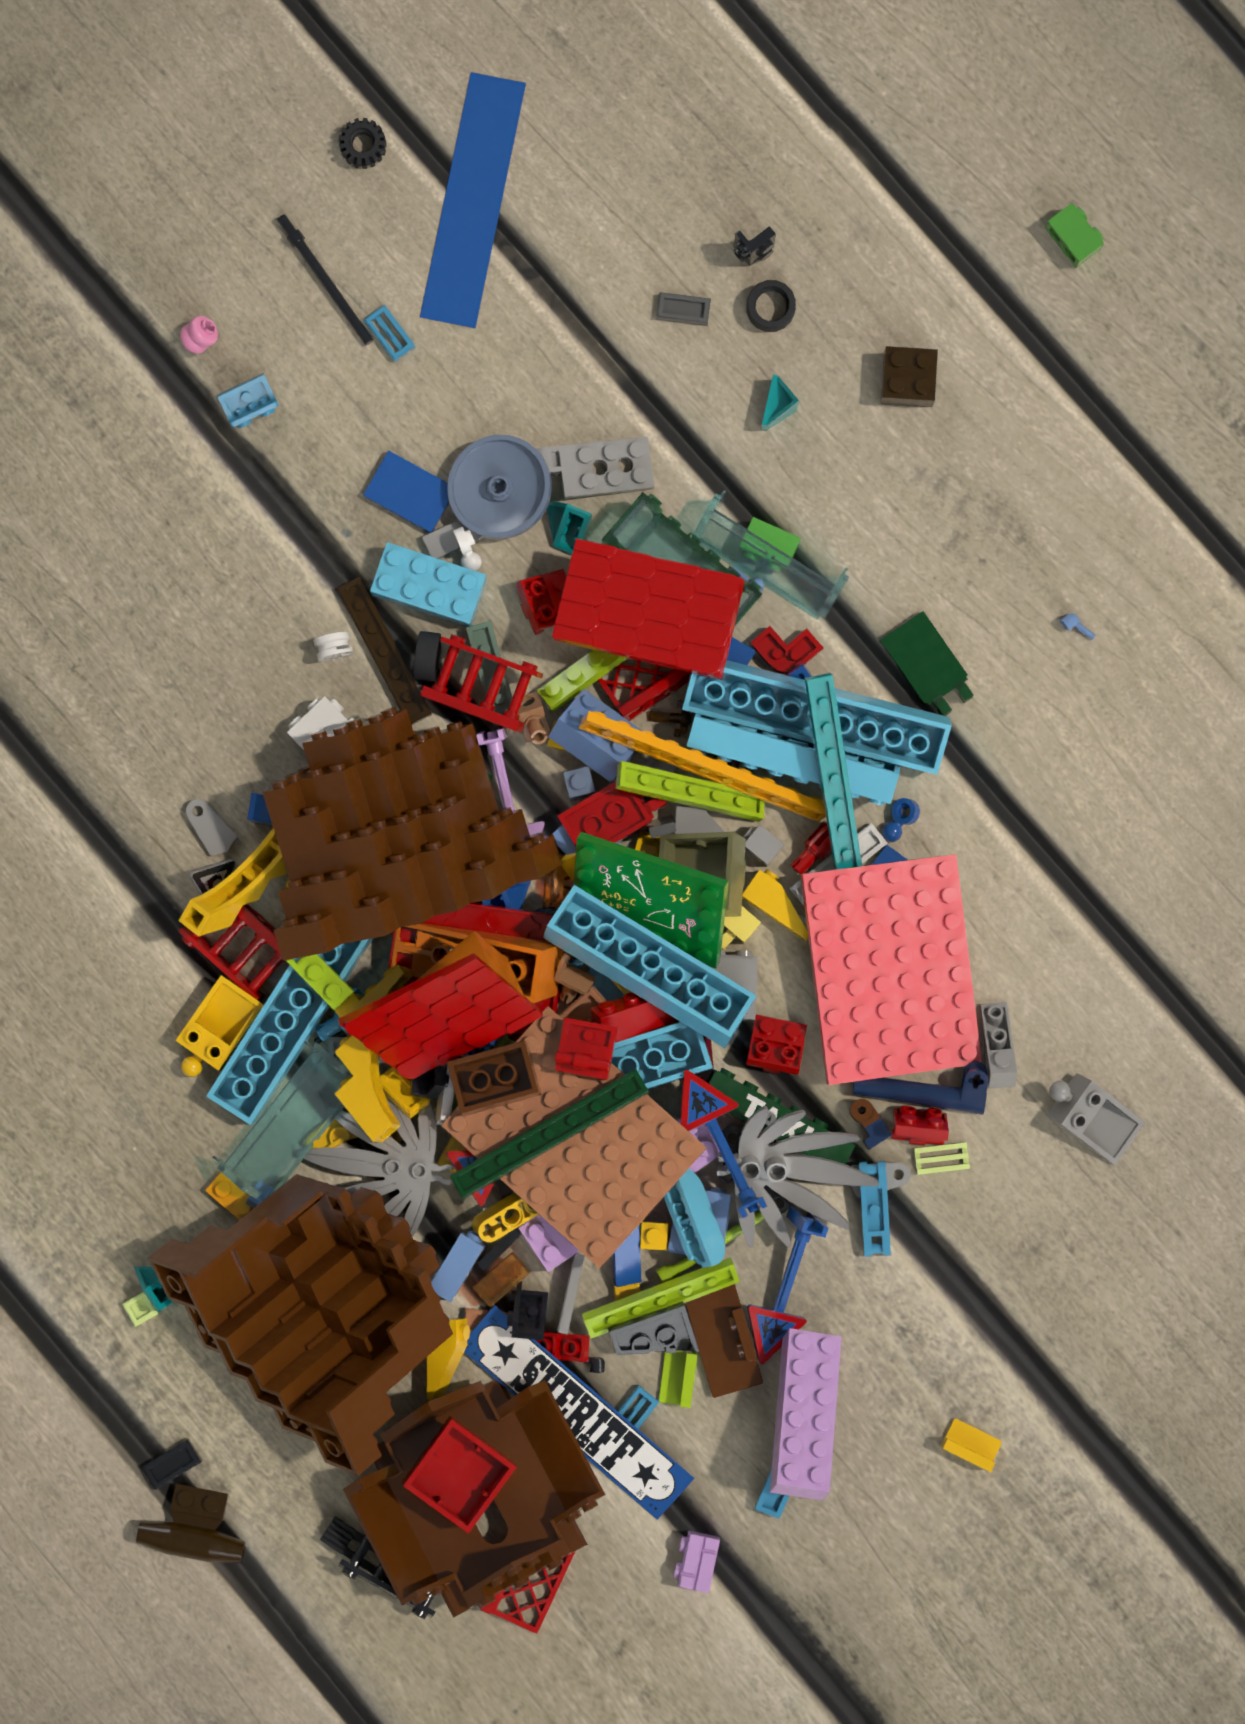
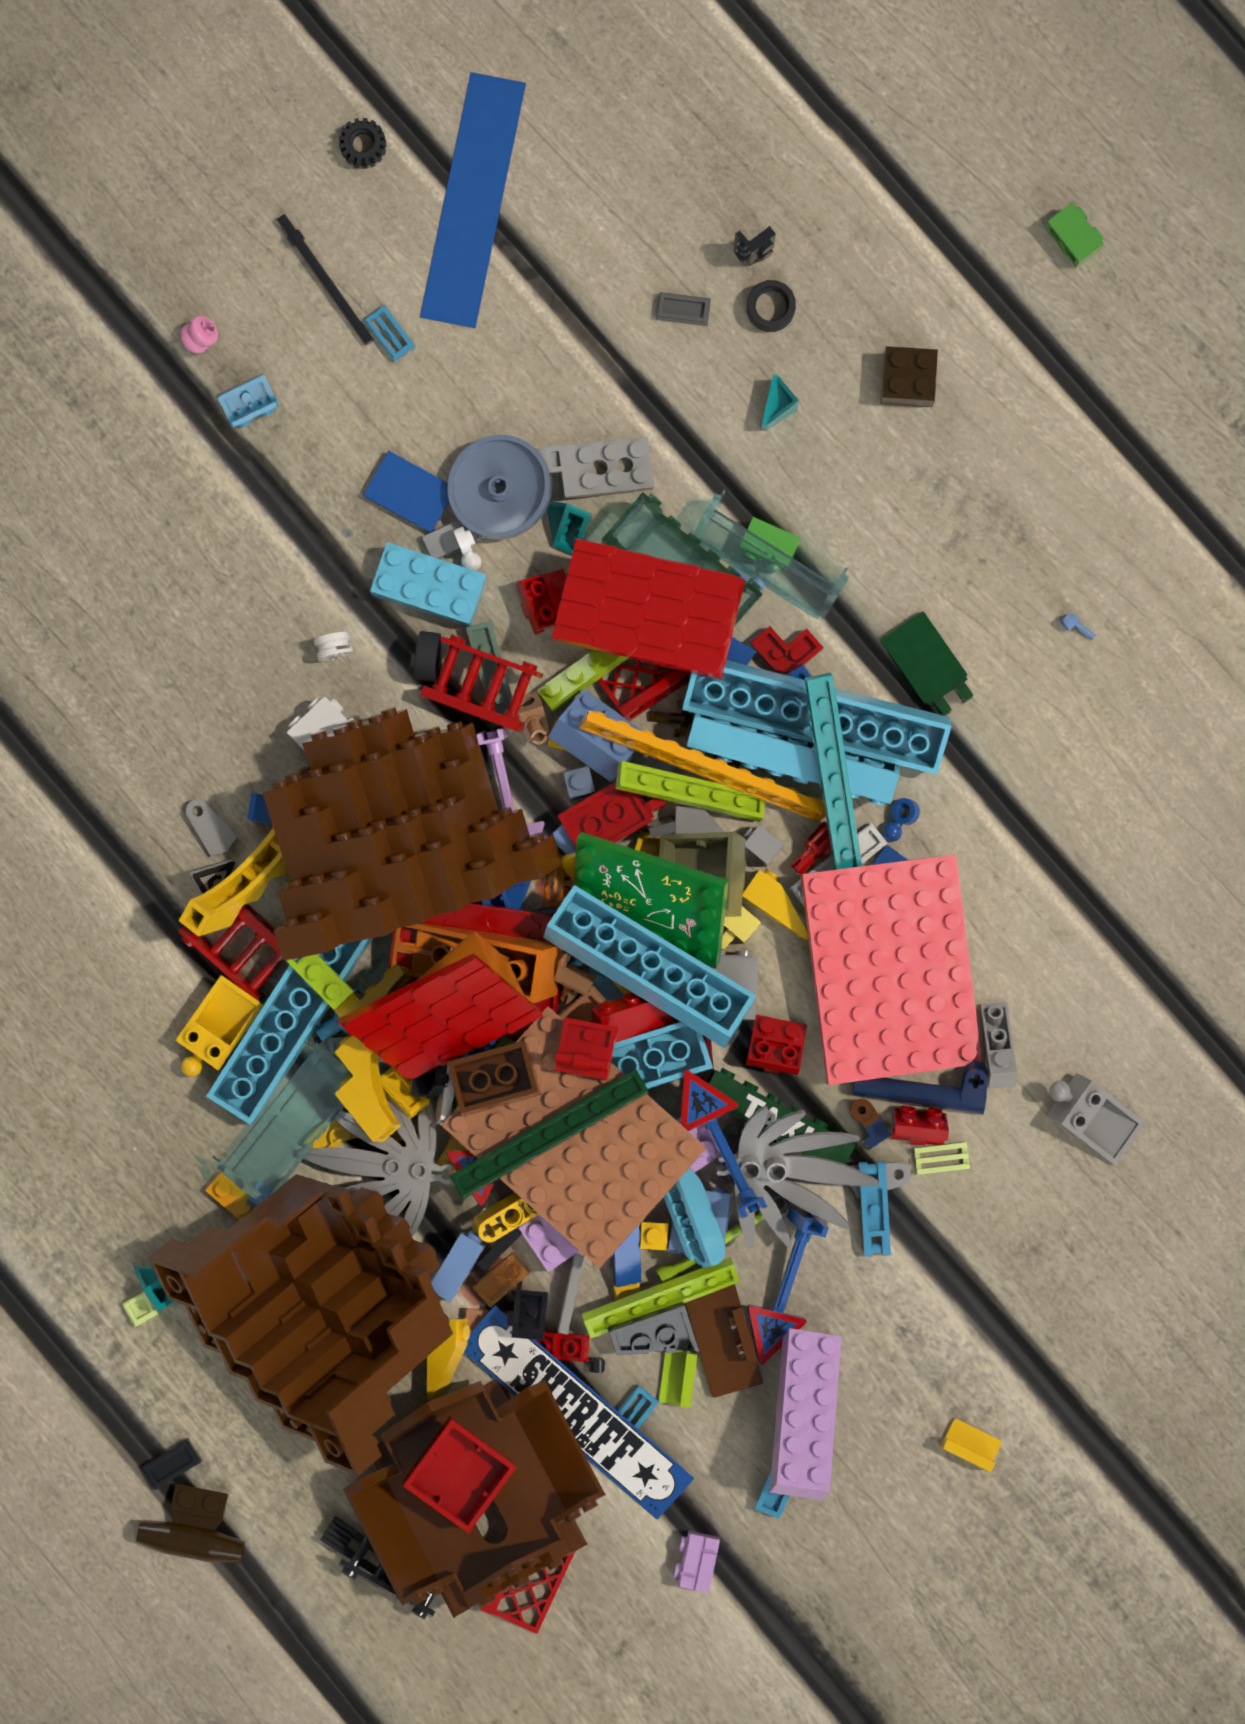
(383, 650): dark brown tile -> none

